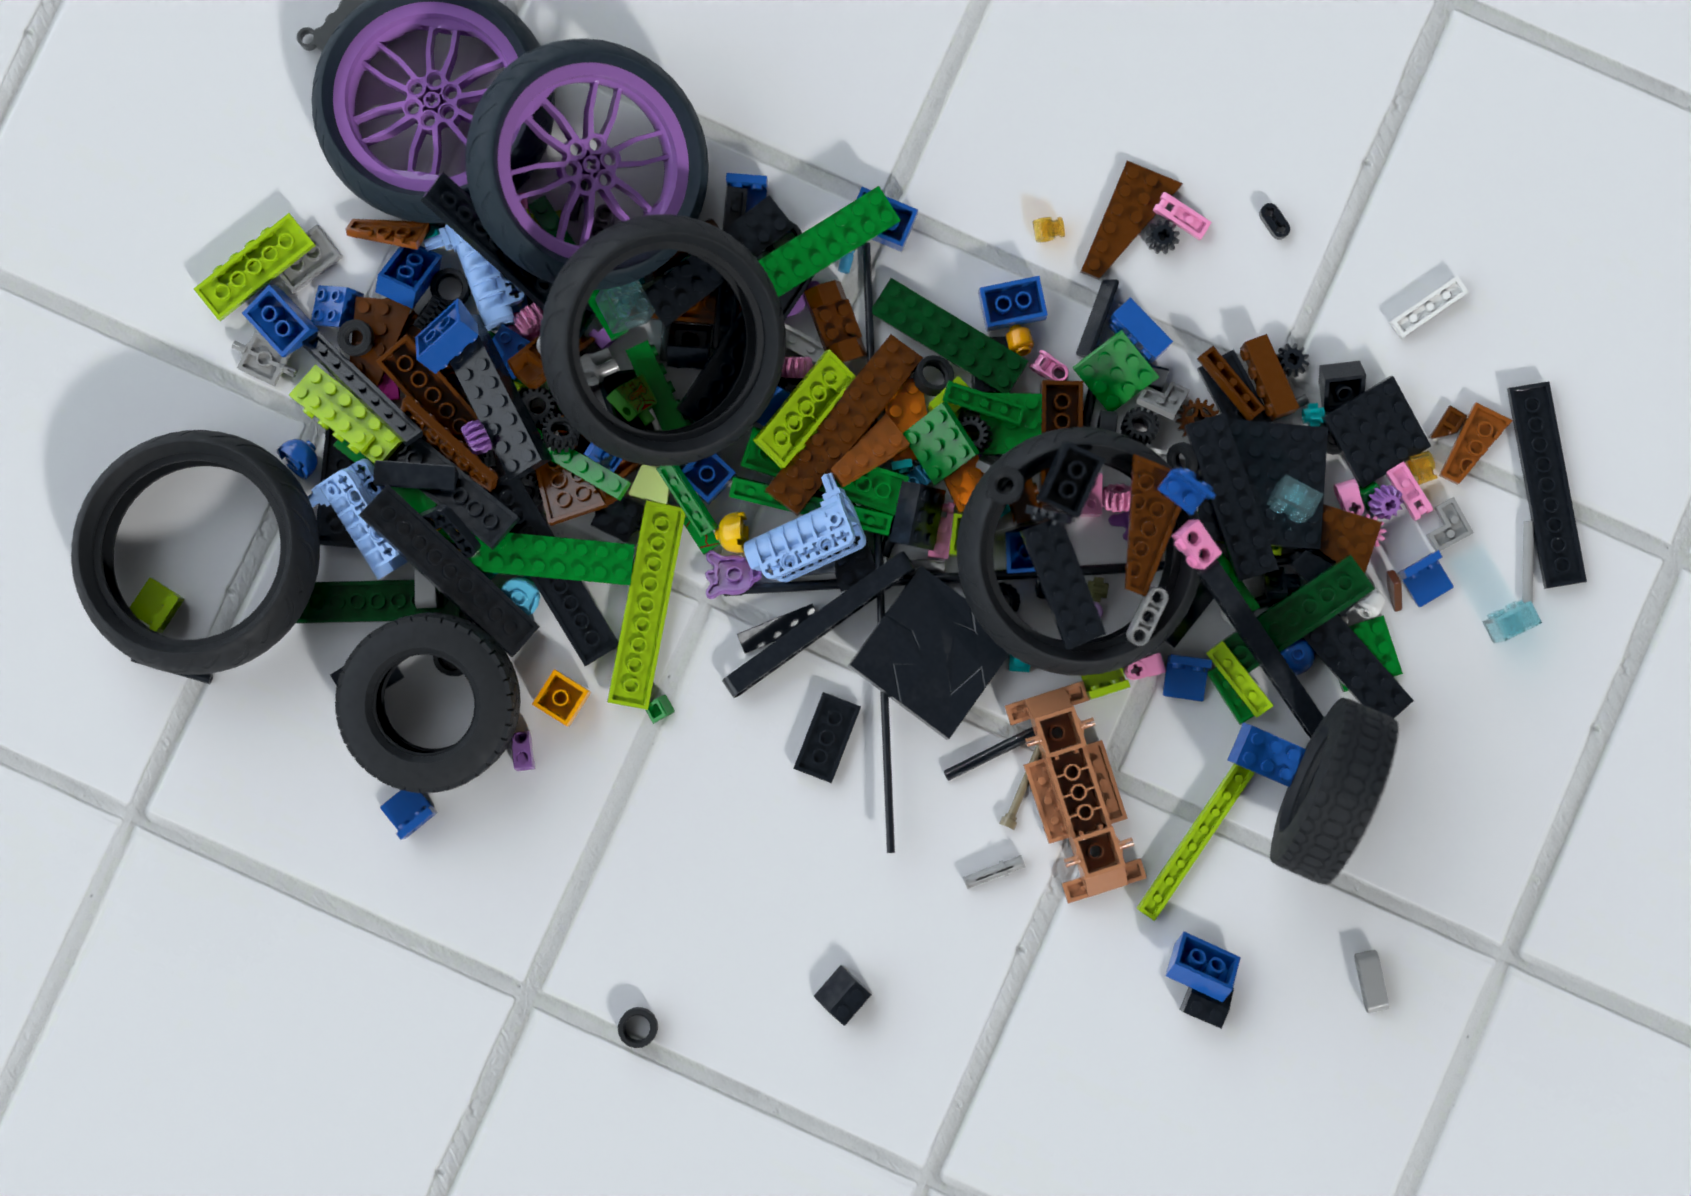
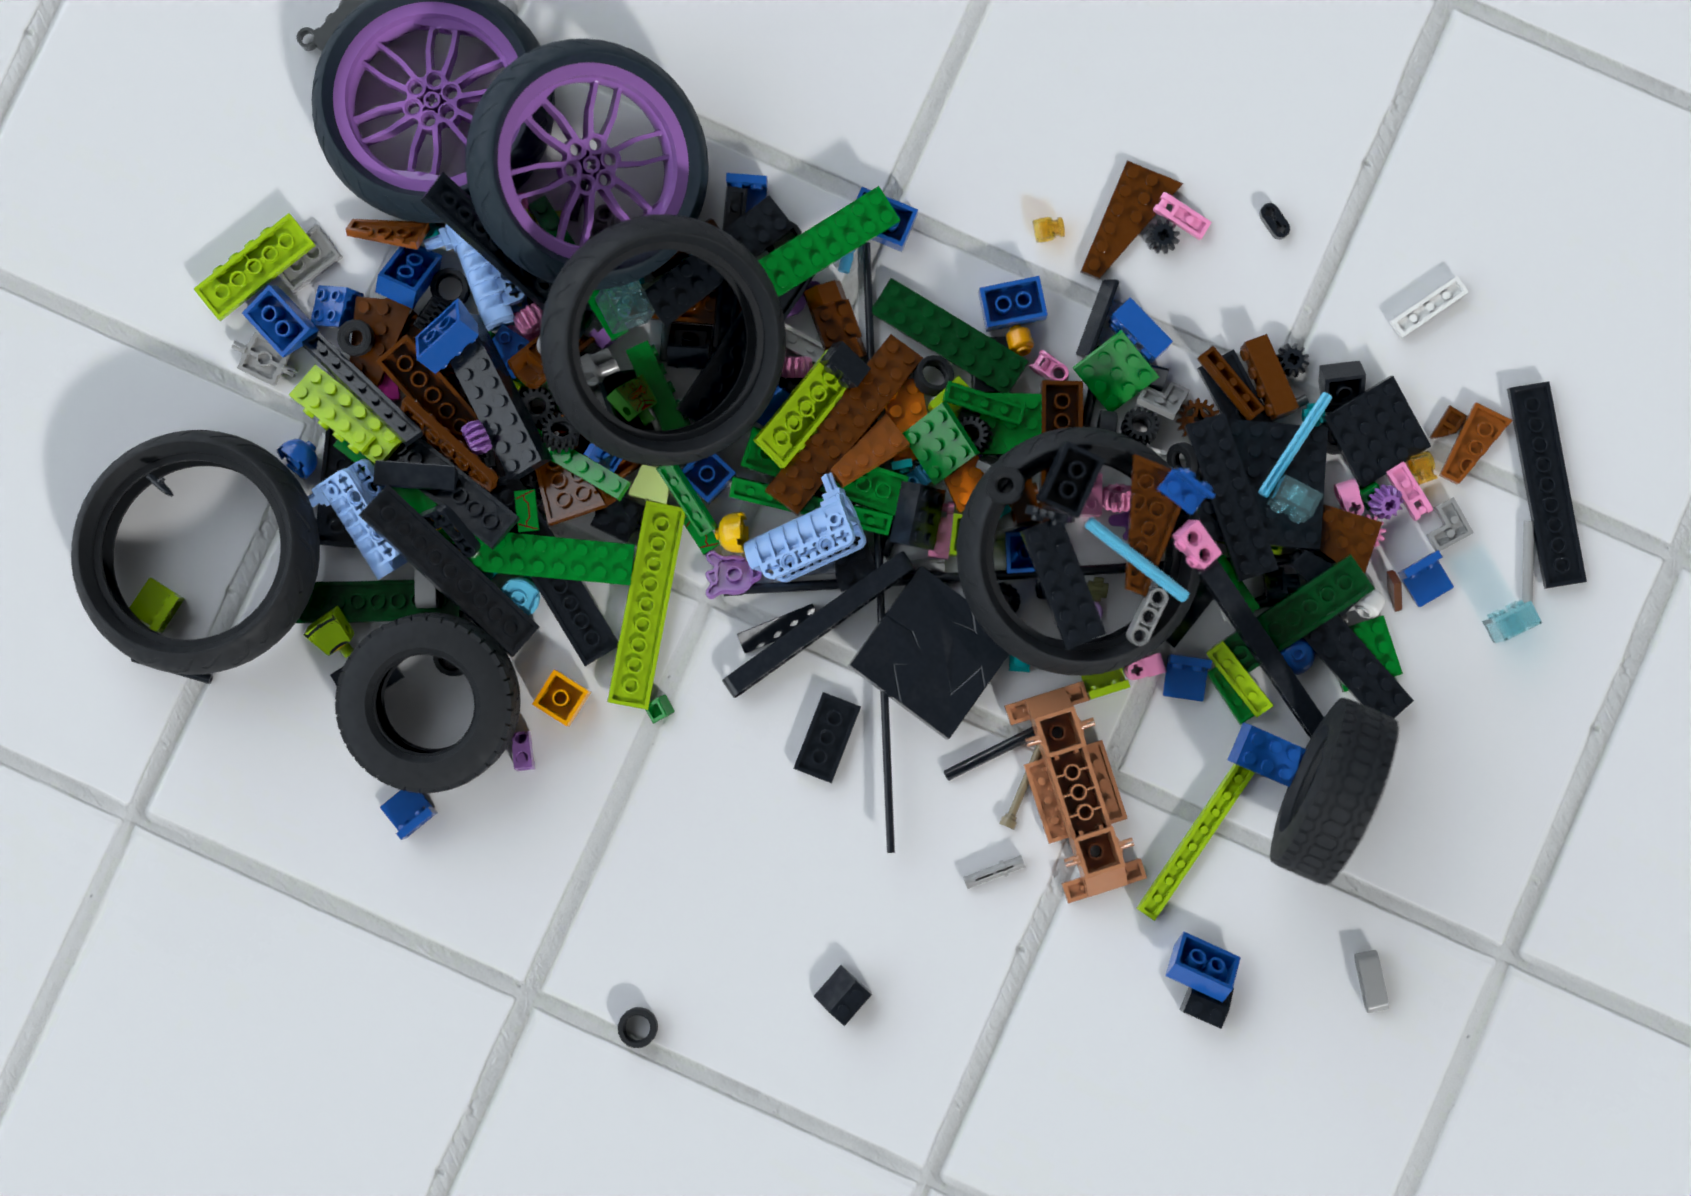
(160, 484): none -> black helmet
(331, 633): none -> lime torso
(526, 510): none -> green tile
(844, 365): none -> black brick
(1136, 559): none -> medium azure axle
(1295, 444): none -> medium azure axle

